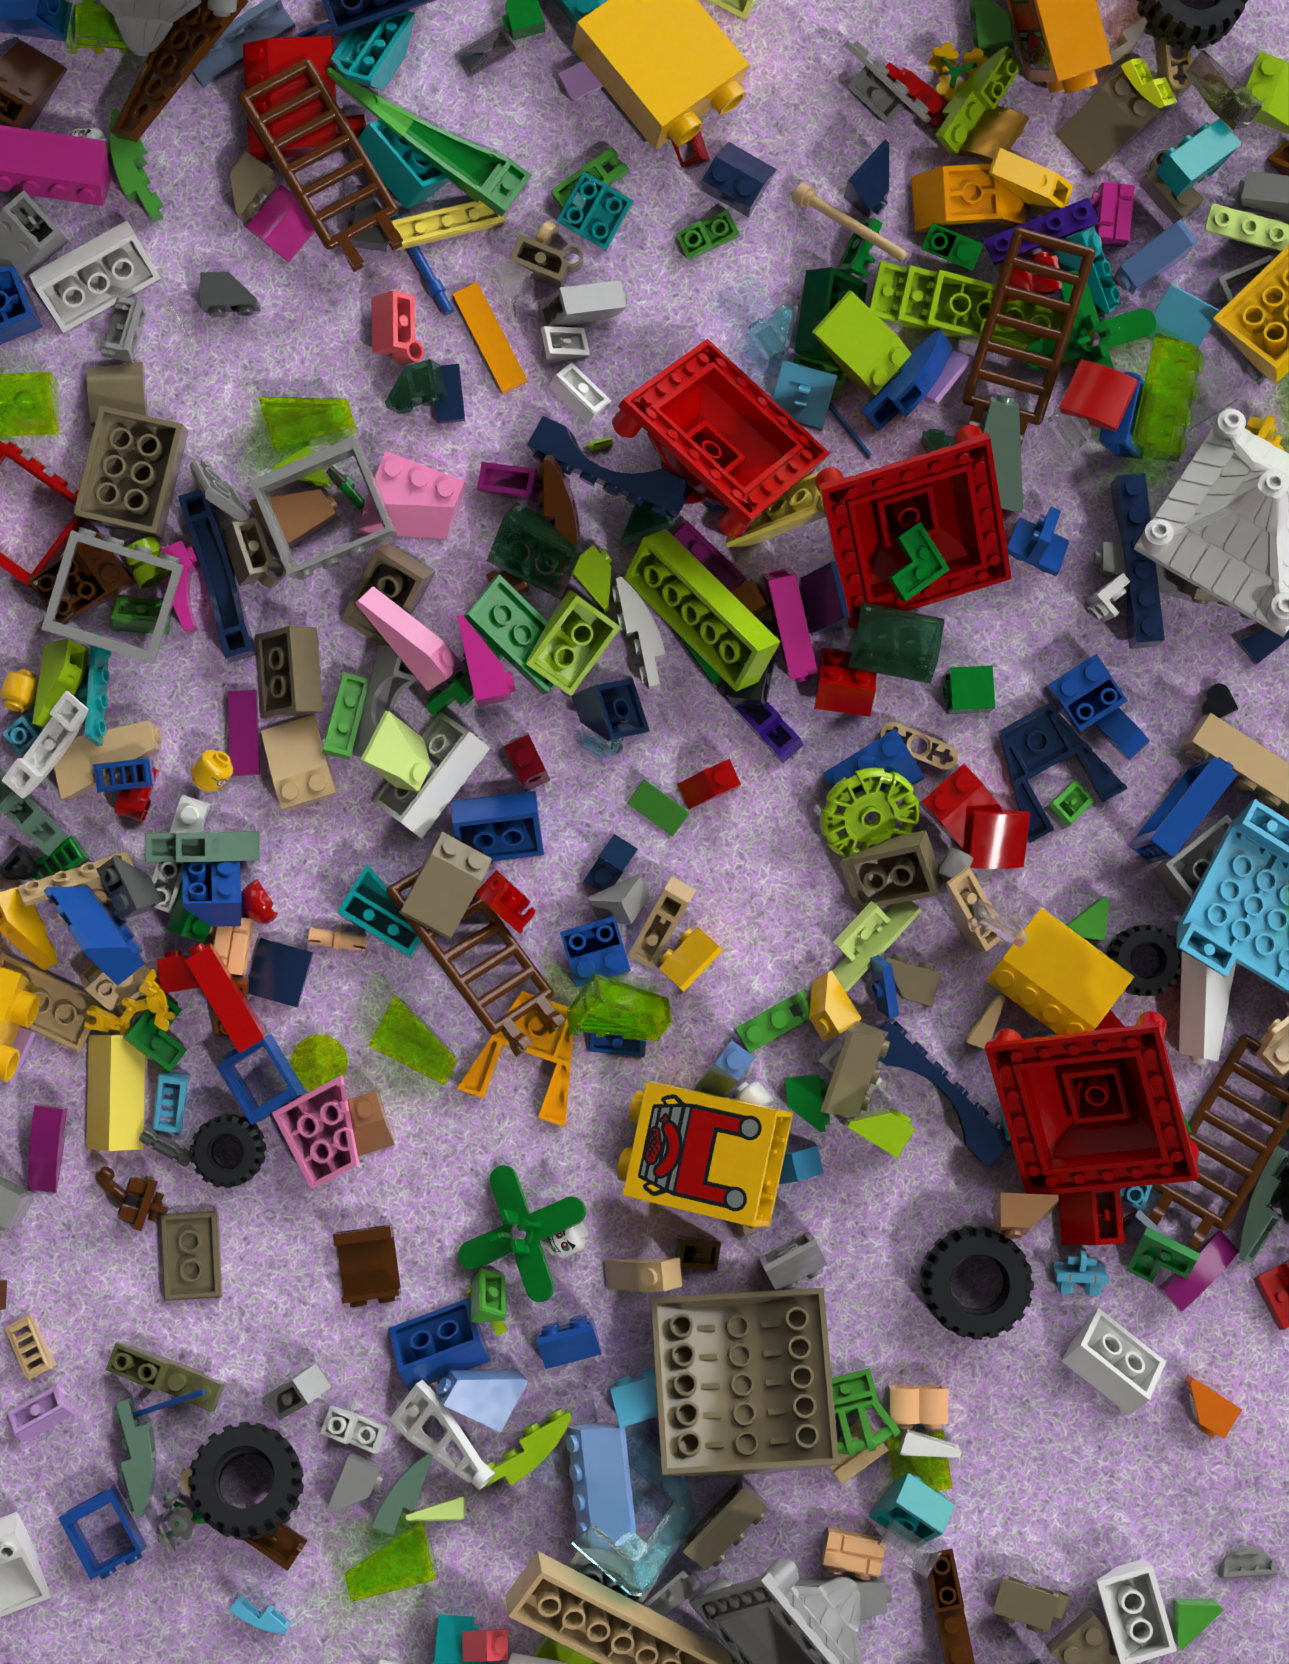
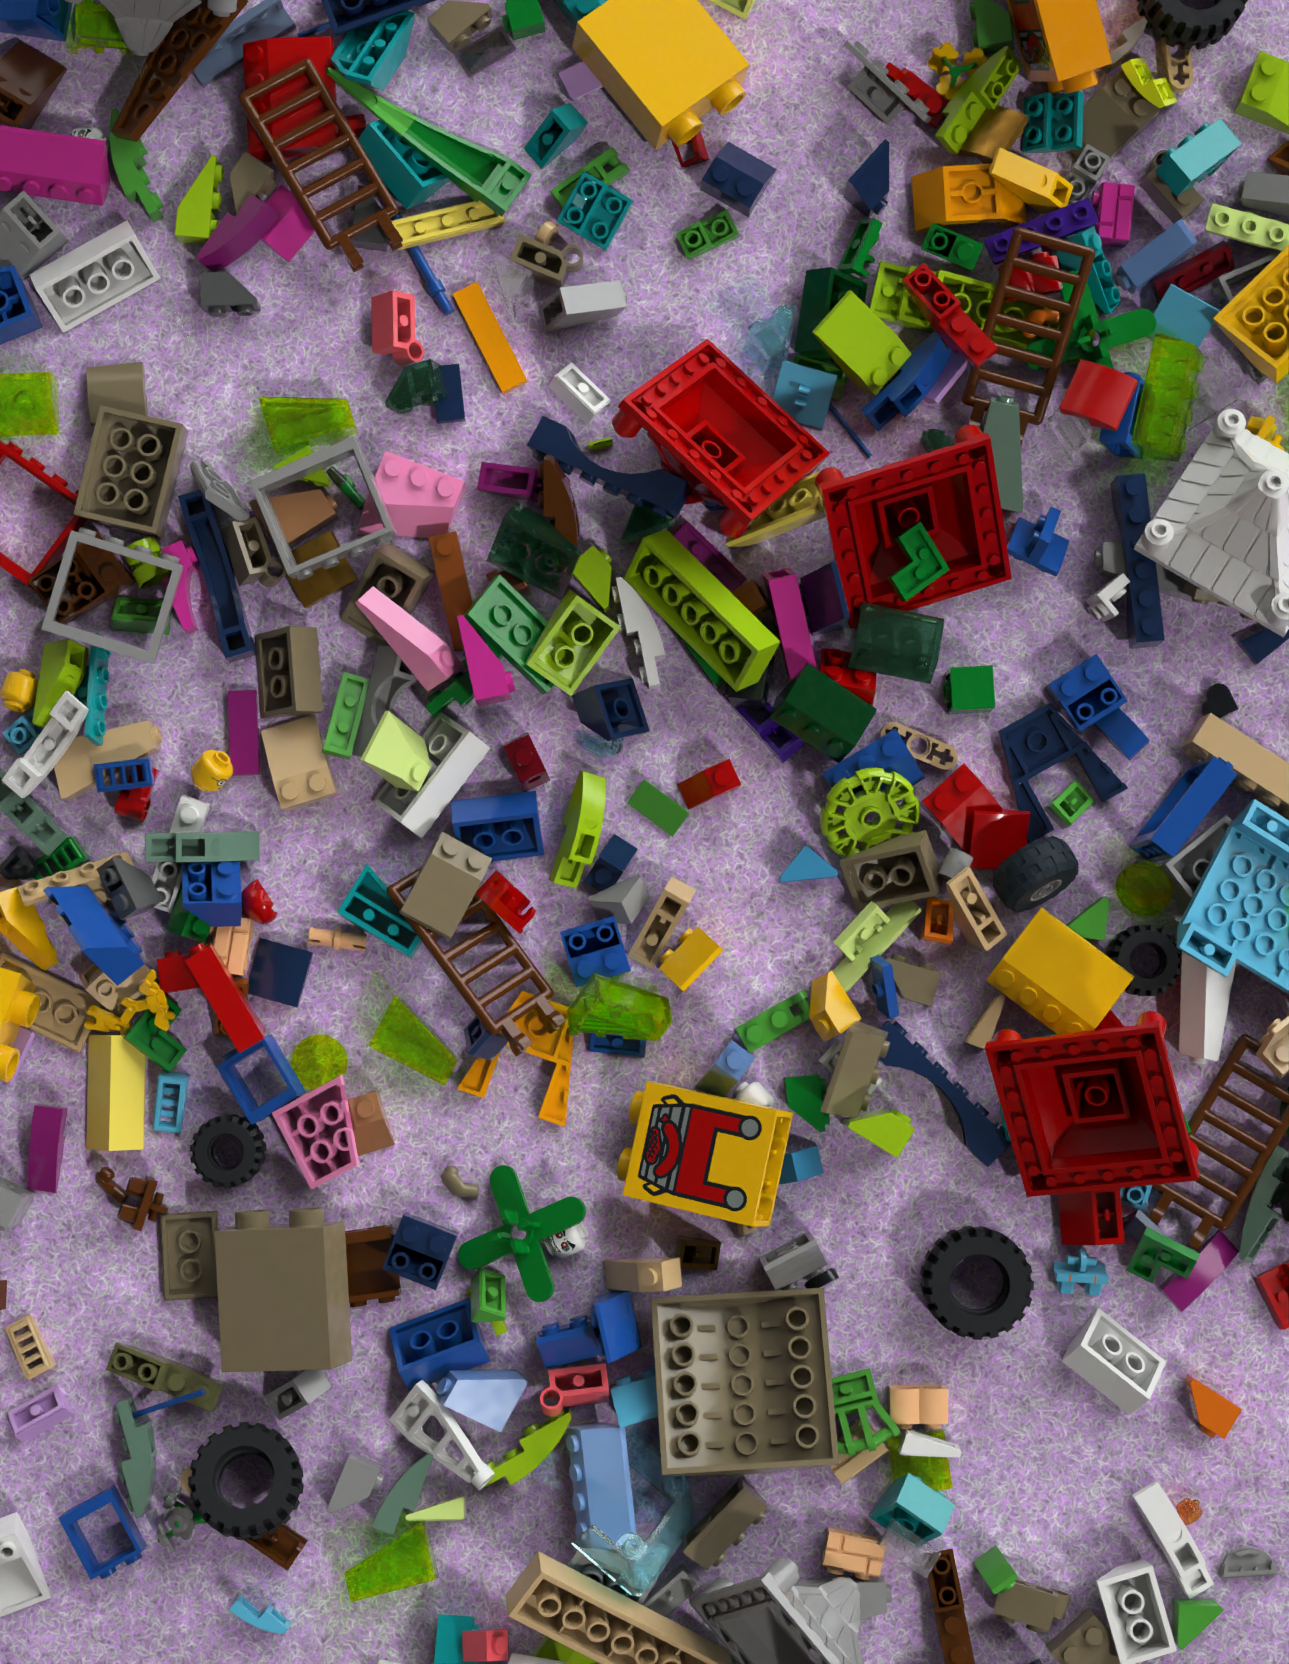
(124, 329): light grey hinge -> none
(166, 1146): dark grey axle -> none
(198, 208): none -> lime slope
(237, 234): none -> magenta slope
(283, 1293): none -> dark tan brick
(323, 581): none -> pearl gold slope
(354, 1429): white slope -> none
(420, 1250): none -> dark blue slope
(452, 581): none -> dark orange slope
(455, 1184): none -> dark tan arm
(458, 21): none -> dark tan slope
(481, 1042): none -> dark blue slope
(555, 134): none -> teal slope
(564, 343): white slope -> none
(575, 1388): none -> coral hinge
(583, 829): none -> lime slope
(617, 1324): none -> blue slope
(807, 197): tan piece -> none
(807, 866): none -> dark azure slope
(822, 713): none -> dark green slope
(822, 1279): none -> black tile
(937, 922): none -> orange slope
(947, 318): none -> red slope
(994, 920): clear plate -> none
(996, 1570): none -> bright green slope
(1019, 1213): medium nougat slope -> none
(1035, 873): none -> black wheel
(1041, 316): none -> orange arm
(1053, 122): none -> teal slope
(1086, 173): none -> light grey slope
(1144, 888): none -> clear neon green tile
(1173, 1539): none -> white slope
(1189, 1510): none -> clear orange plate
(1195, 271): none -> dark red plate
(1223, 92): clear smoke slope -> none

